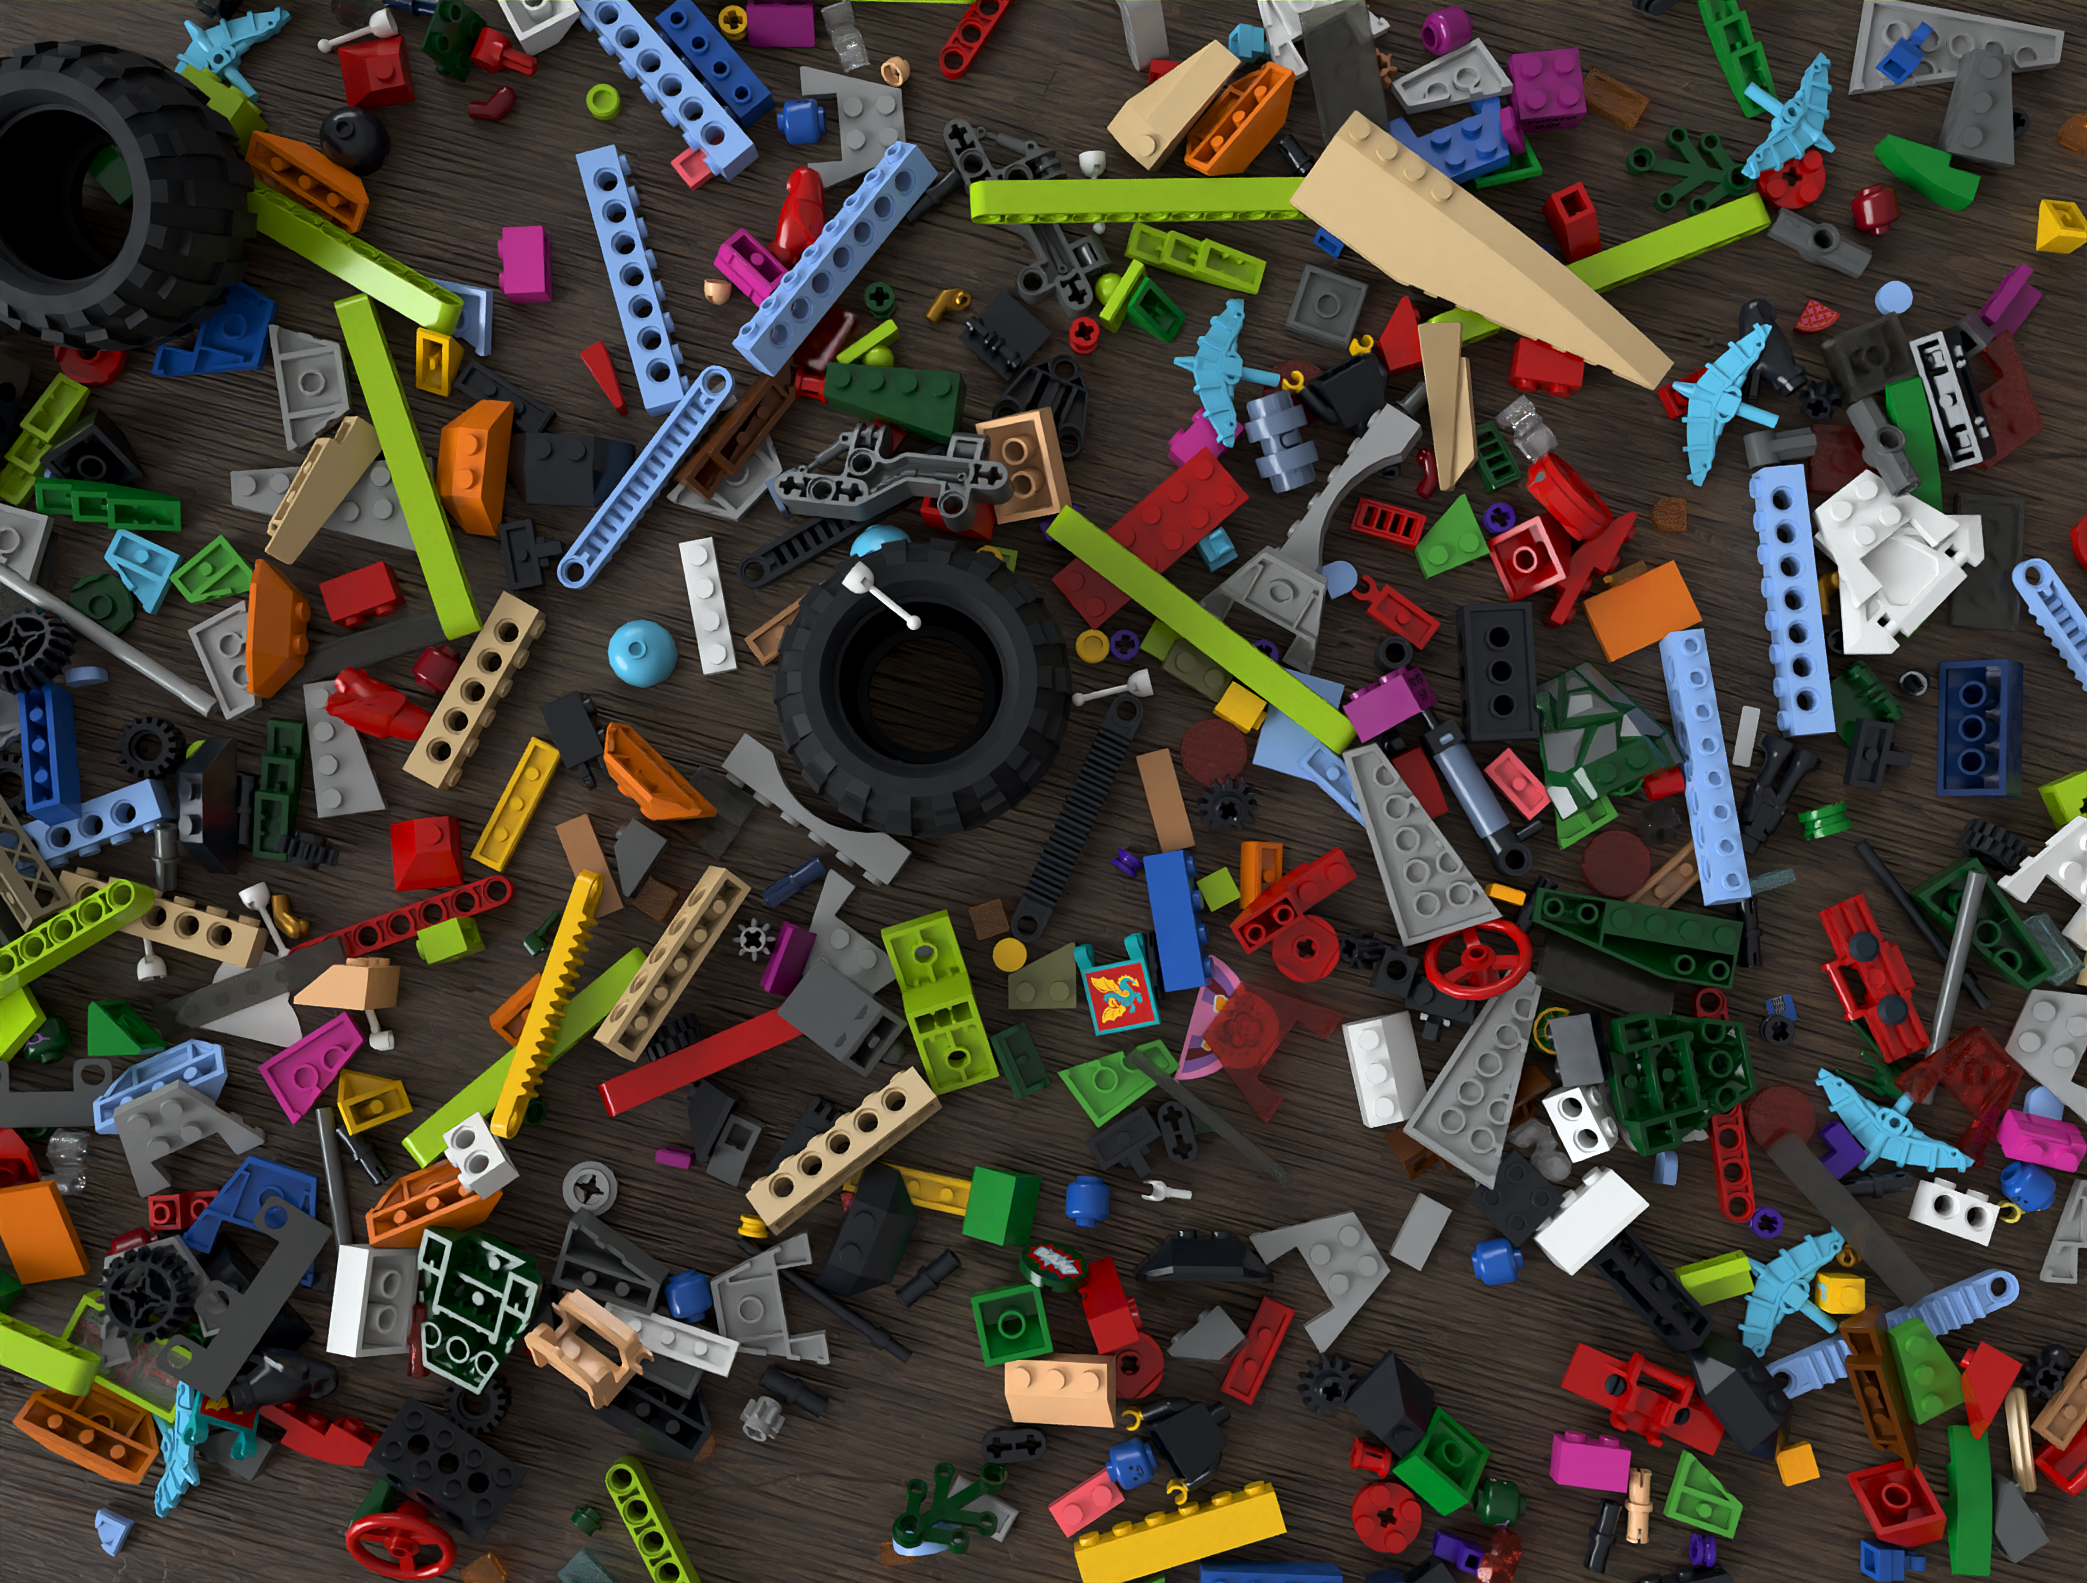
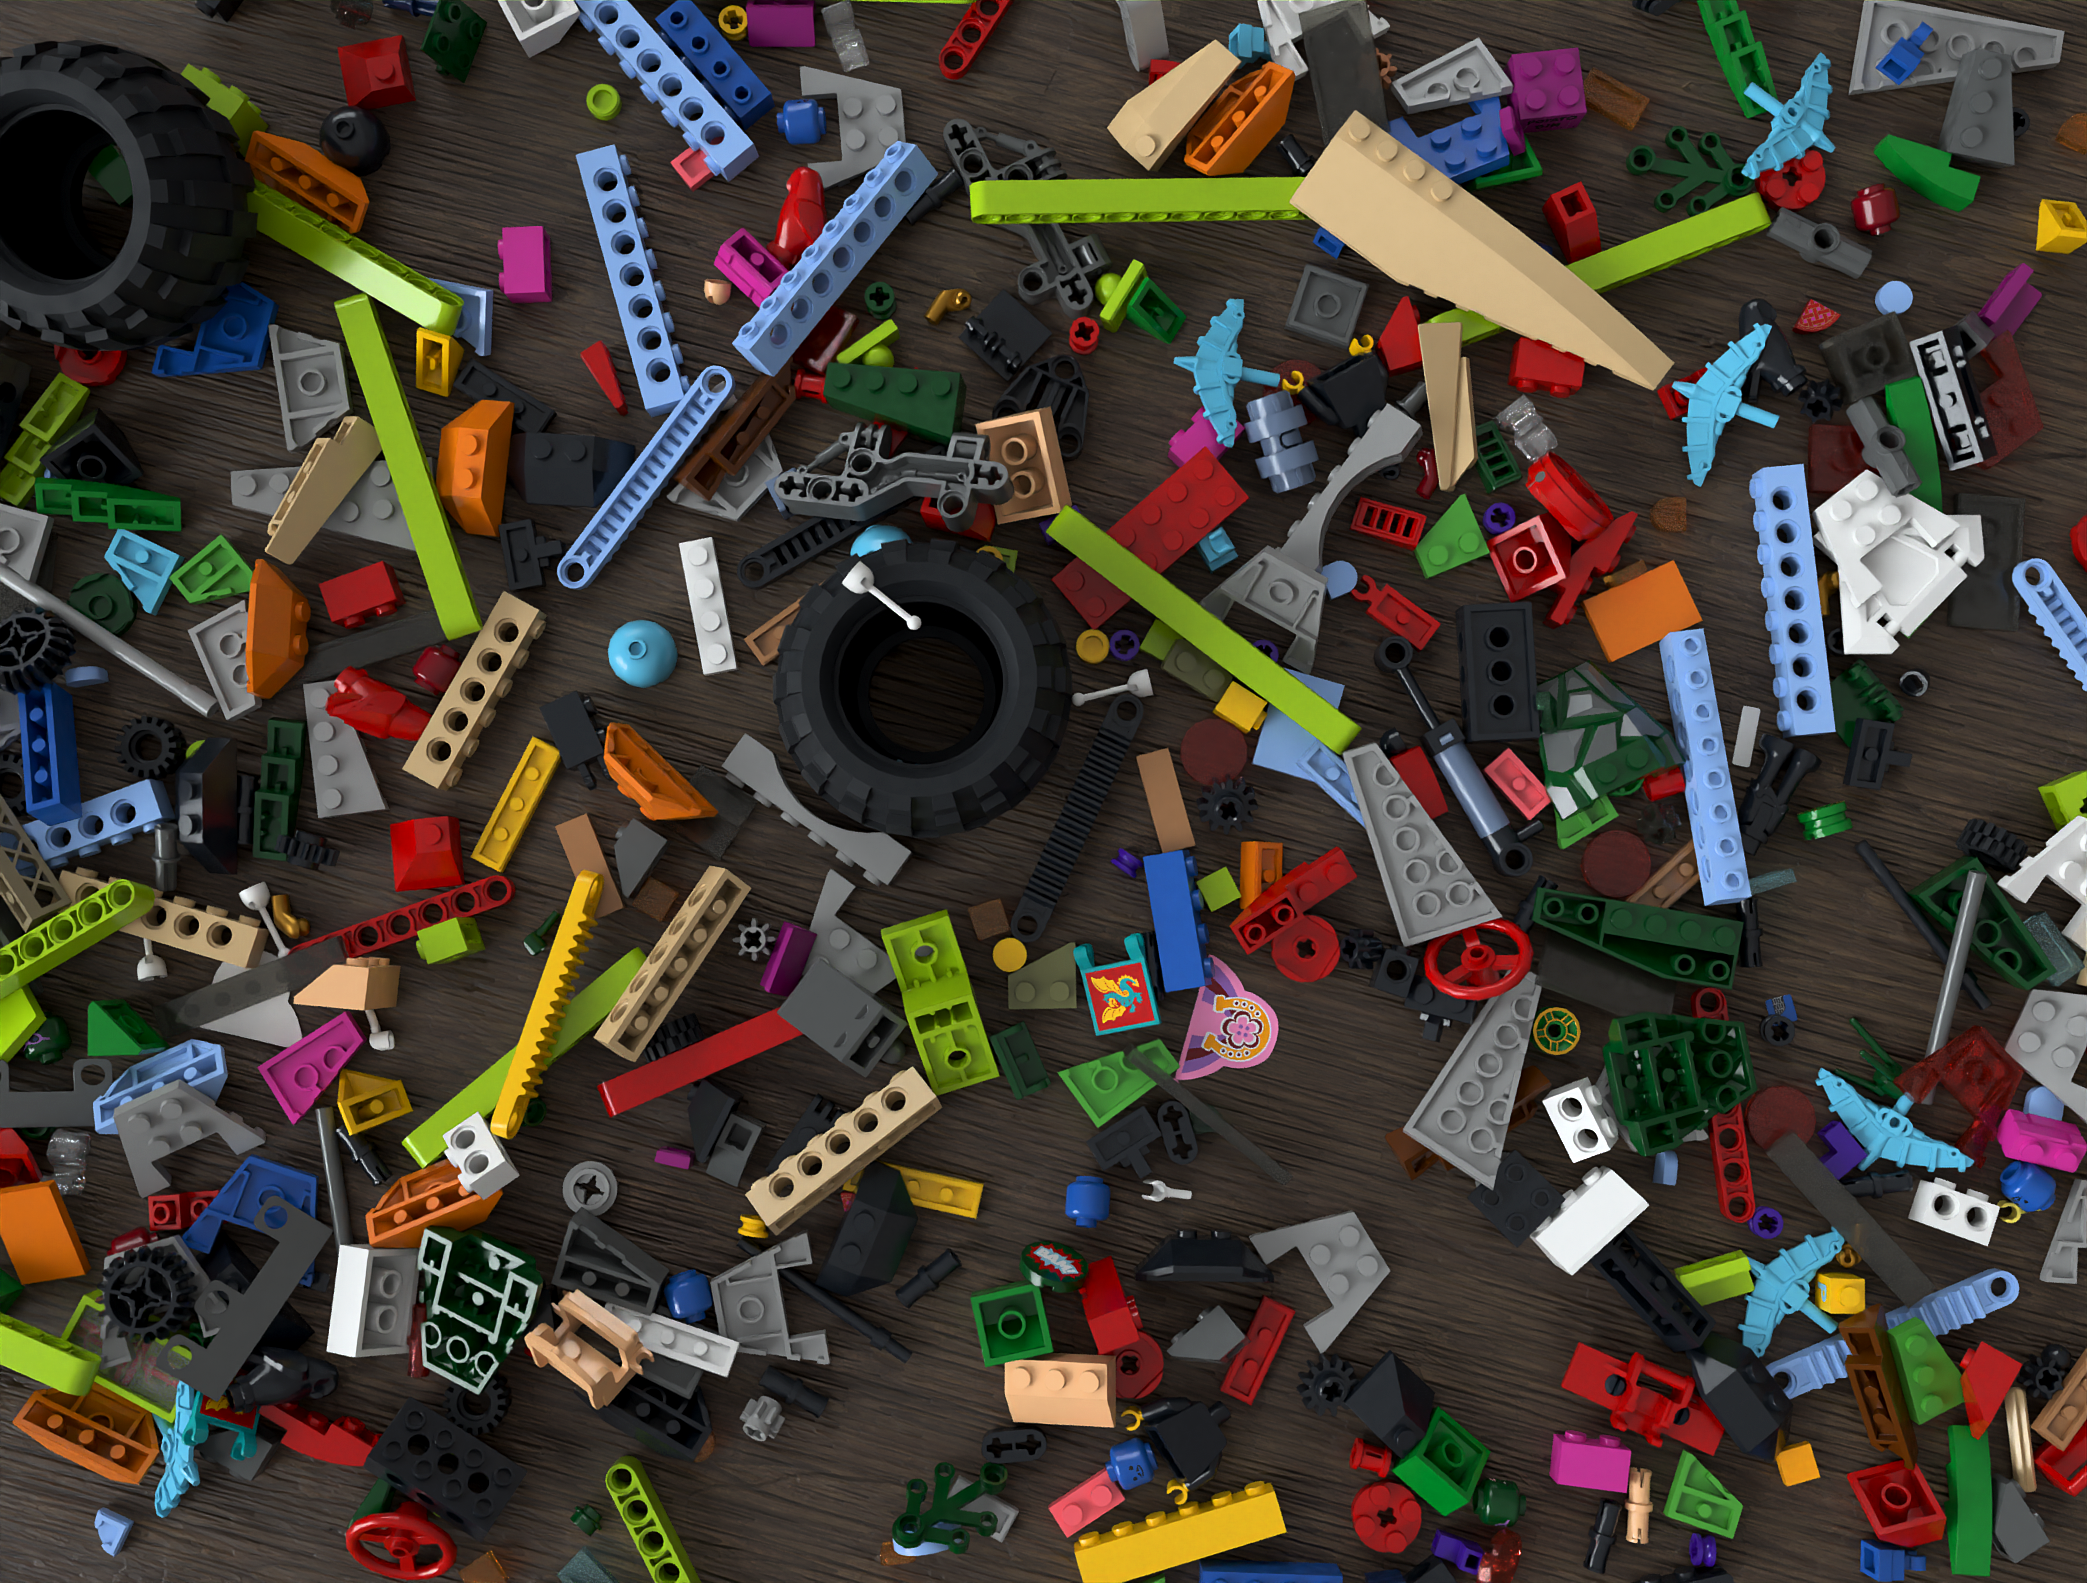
(223, 45): medium azure bar -> none
(380, 23): white hinge -> none
(495, 53): red axle -> none
(496, 107): dark red arm -> none
(512, 1015): orange slope -> none
(793, 882): dark blue axle -> none
(892, 67): light nougat hinge -> none
(1001, 1206): green slope -> none
(1093, 165): white hinge -> none
(1195, 258): lime slope -> none
(1251, 1030): clear red wing -> none
(1384, 706): magenta brick -> none
(1385, 1067): white slope -> none
(1420, 1231): light grey tile -> none
(1446, 30): magenta head -> none
(1497, 1261): blue head -> none
(1505, 894): light orange tile -> none
(1545, 1159): clear leg -> none
(1579, 1048): brick -> none
(1771, 448): dark grey piece -> none
(1884, 973): red piece -> none
(1980, 729): dark blue slope -> none

